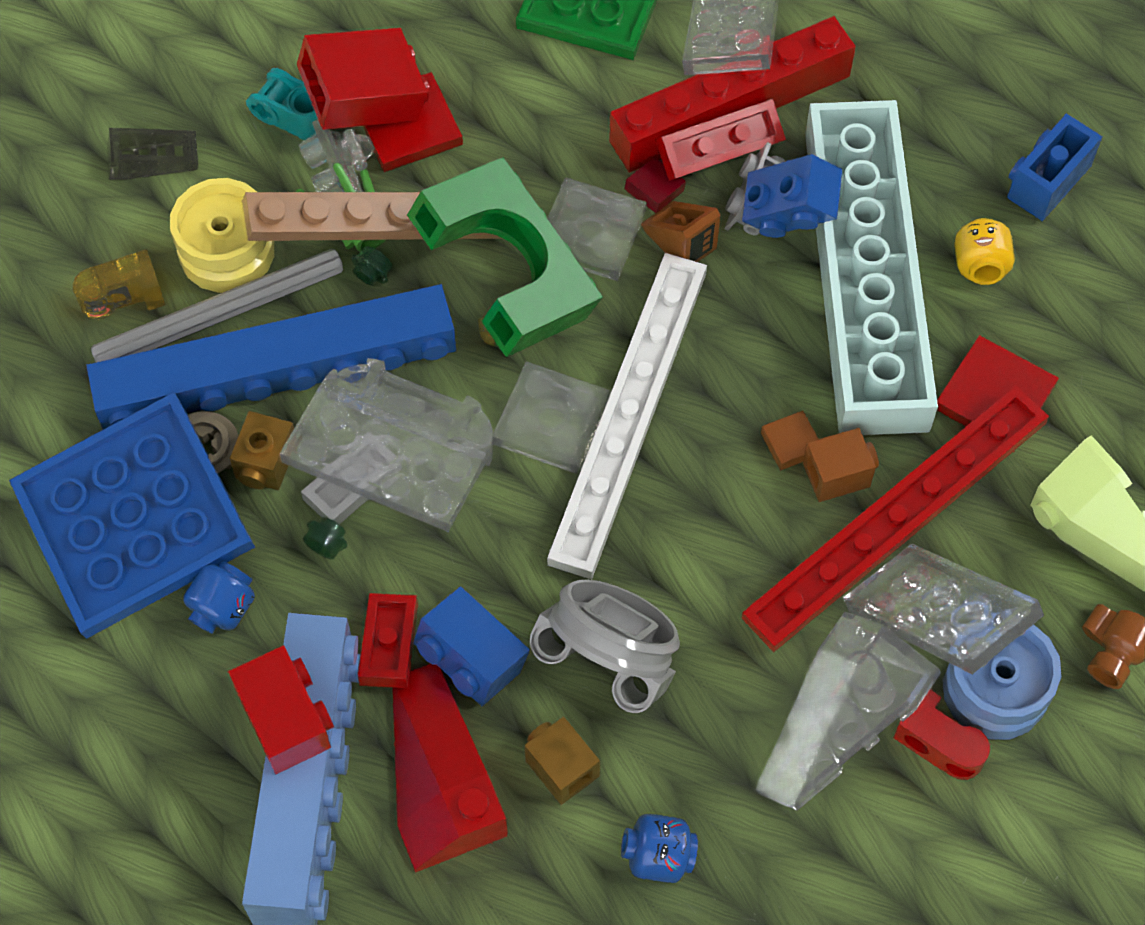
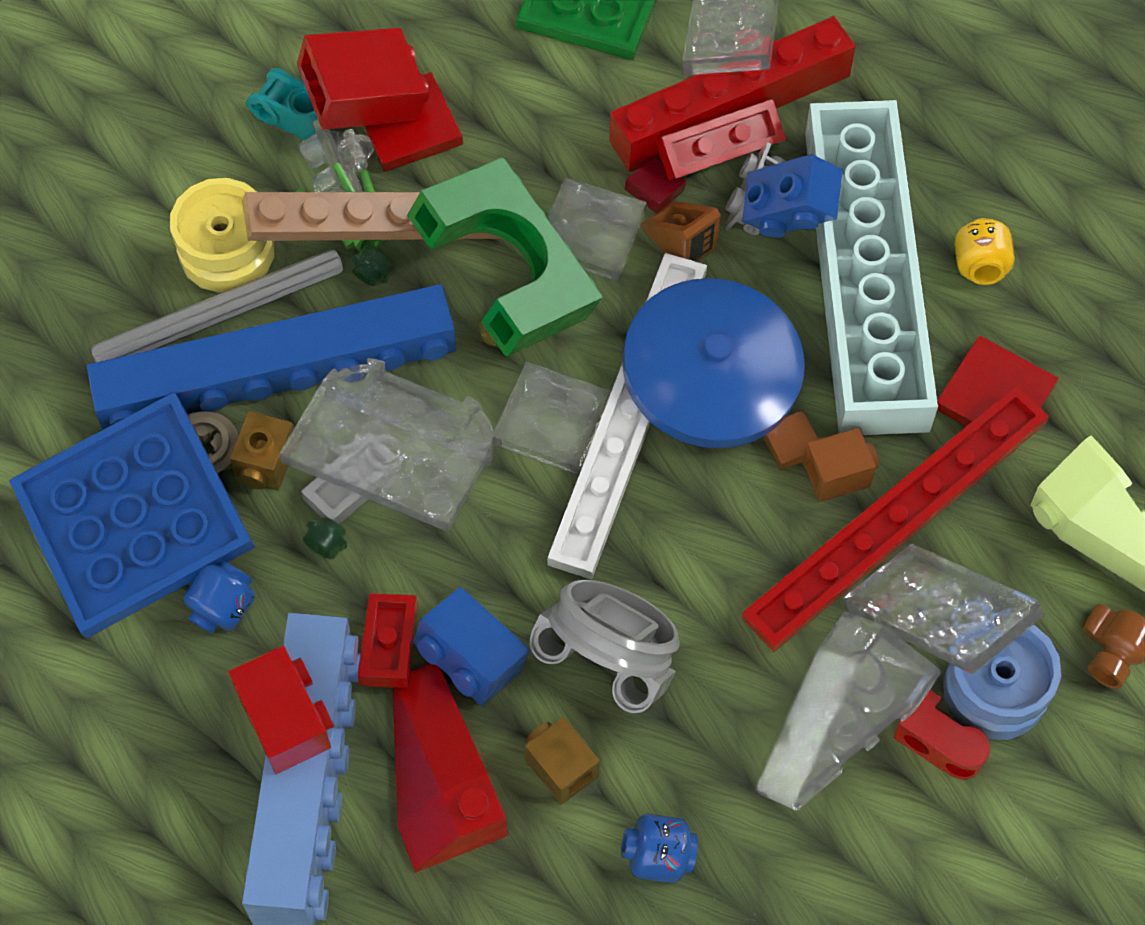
(117, 285): clear yellow leg -> none
(135, 140): clear smoke slope -> none
(713, 363): none -> blue dish
(1053, 166): blue brick -> none

